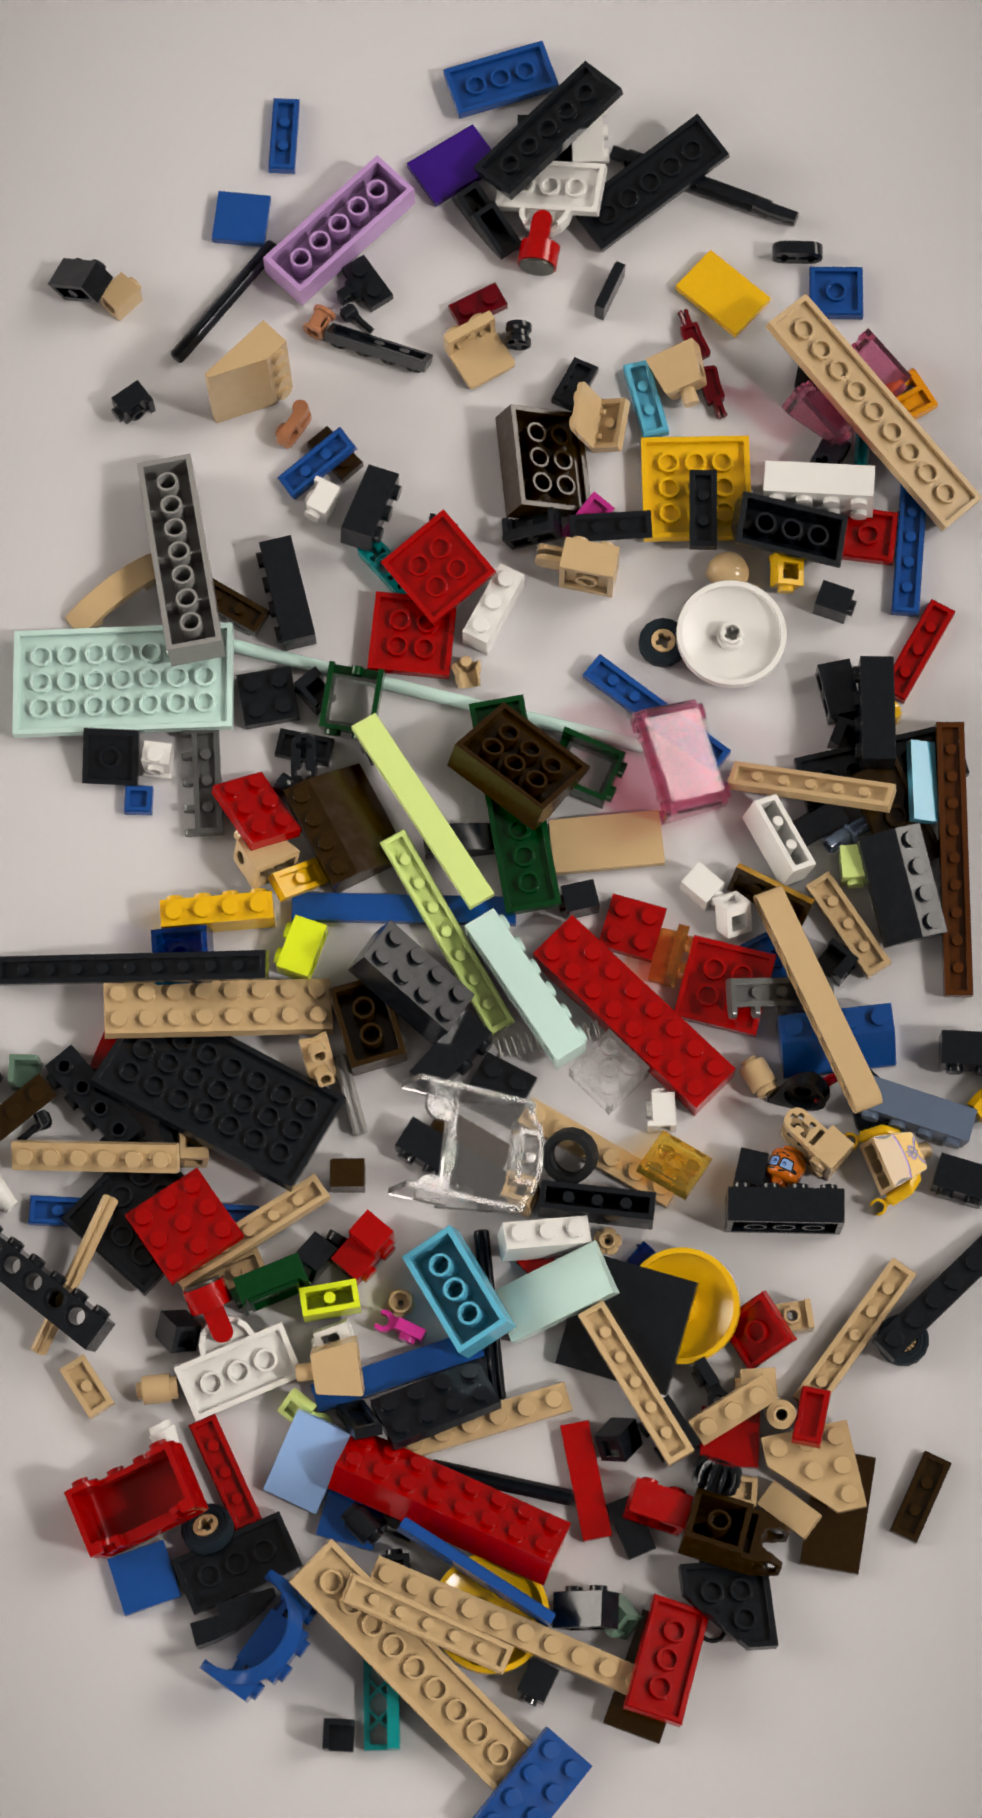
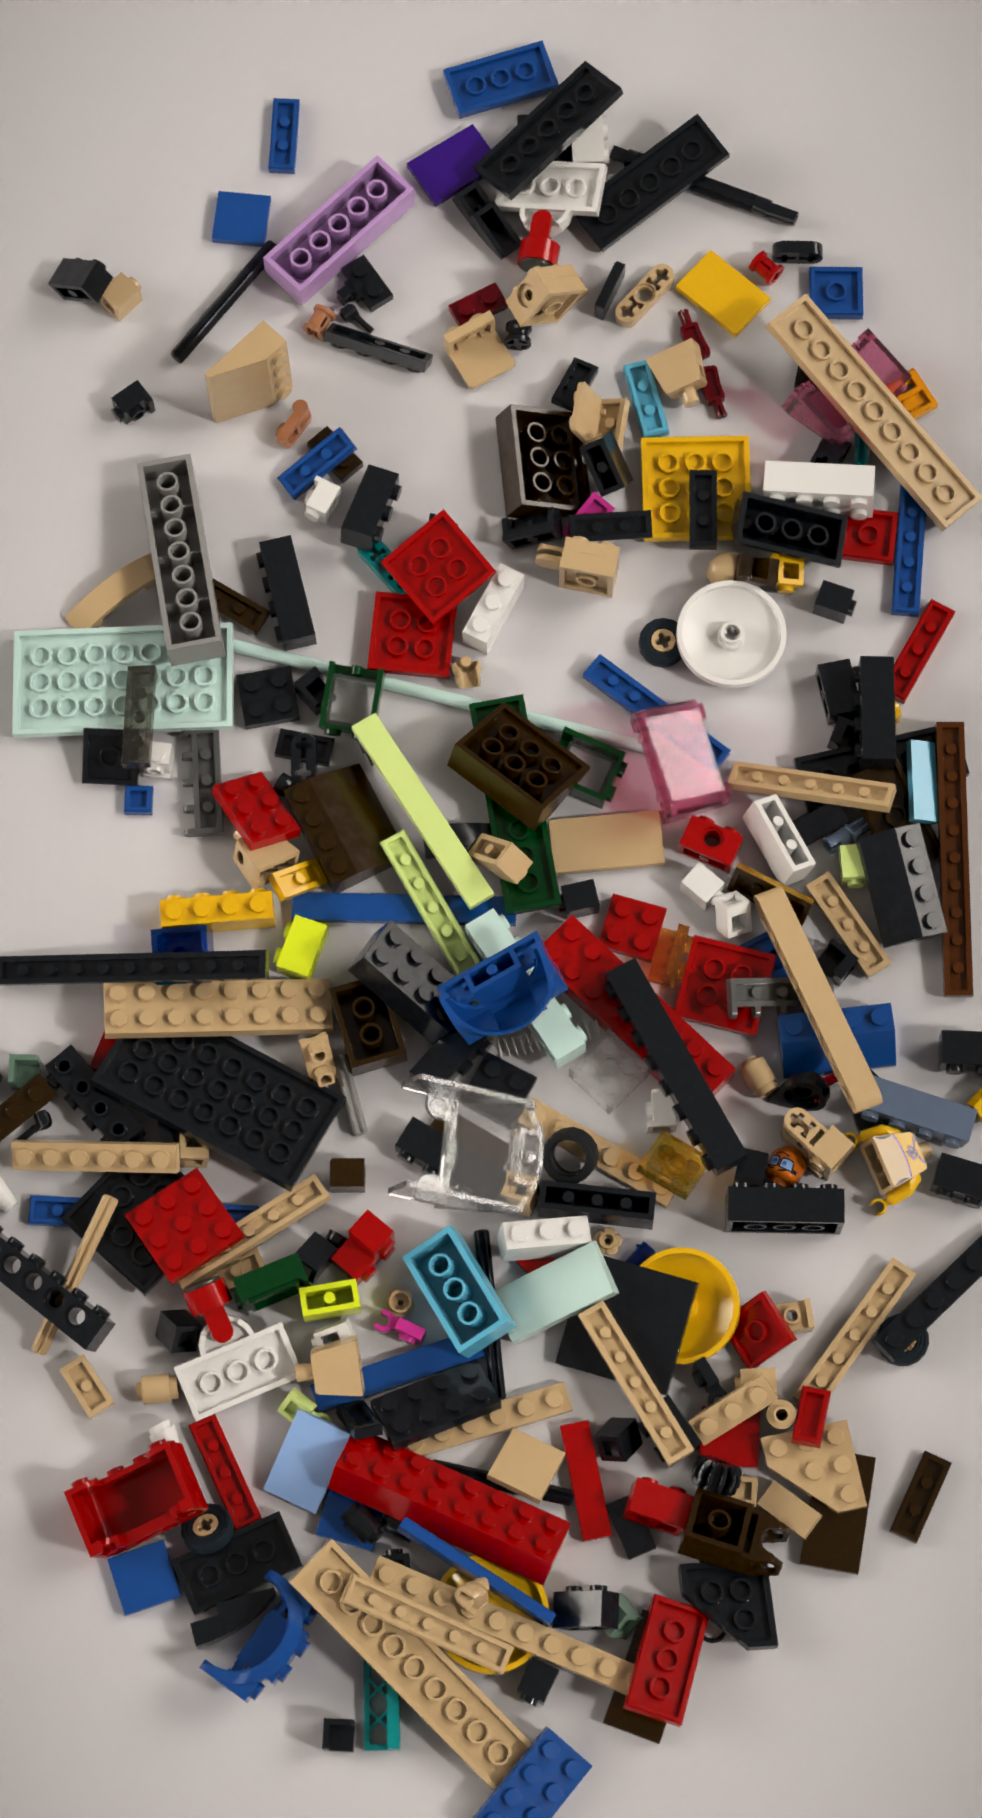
(139, 716): none -> clear smoke tile
(473, 1595): none -> tan arm
(500, 858): none -> tan slope
(504, 989): none -> blue piece
(526, 1466): none -> tan tile
(546, 294): none -> tan brick
(606, 463): none -> black brick
(643, 307): none -> tan beam
(675, 1068): none -> black brick
(720, 856): none -> red brick
(757, 571): none -> dark brown panel
(766, 268): none -> red bush

